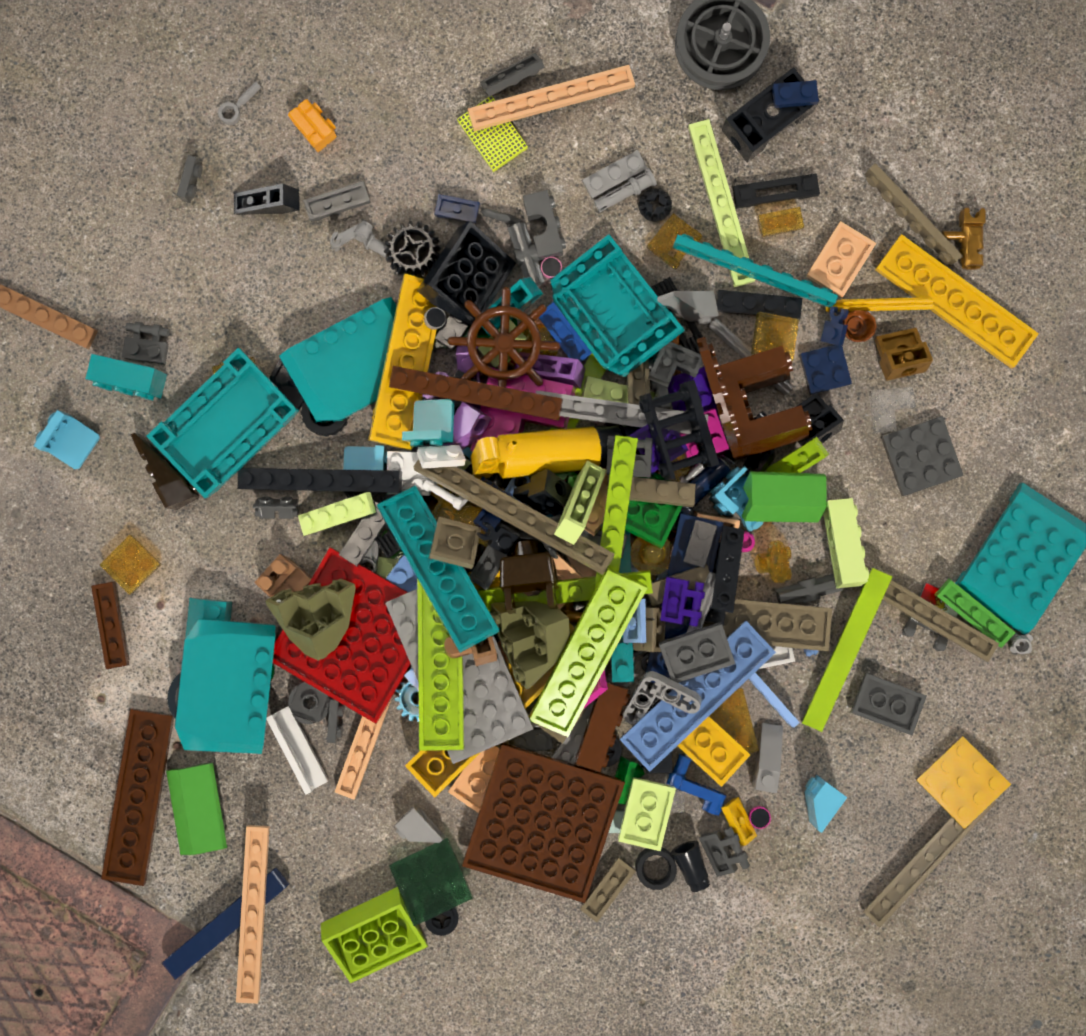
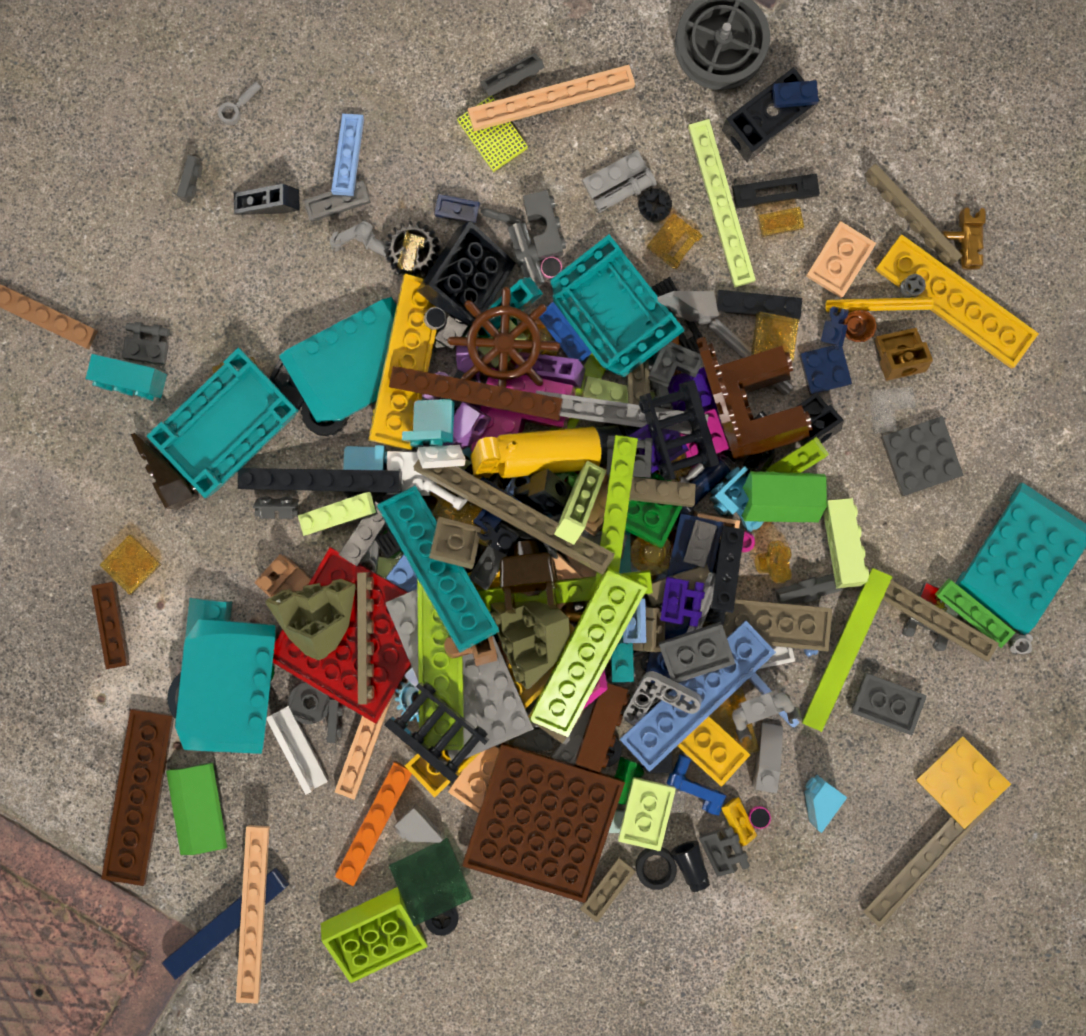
(67, 439): medium azure bracket -> none
(312, 124): light orange brick -> none
(347, 154): none -> light blue tile
(365, 646): none -> dark tan plate
(373, 824): none -> orange plate
(411, 248): none -> clear yellow piece
(433, 753): none -> black fence
(761, 273): teal plate -> none
(761, 708): none -> light grey torso
(916, 282): none -> dark grey wheel

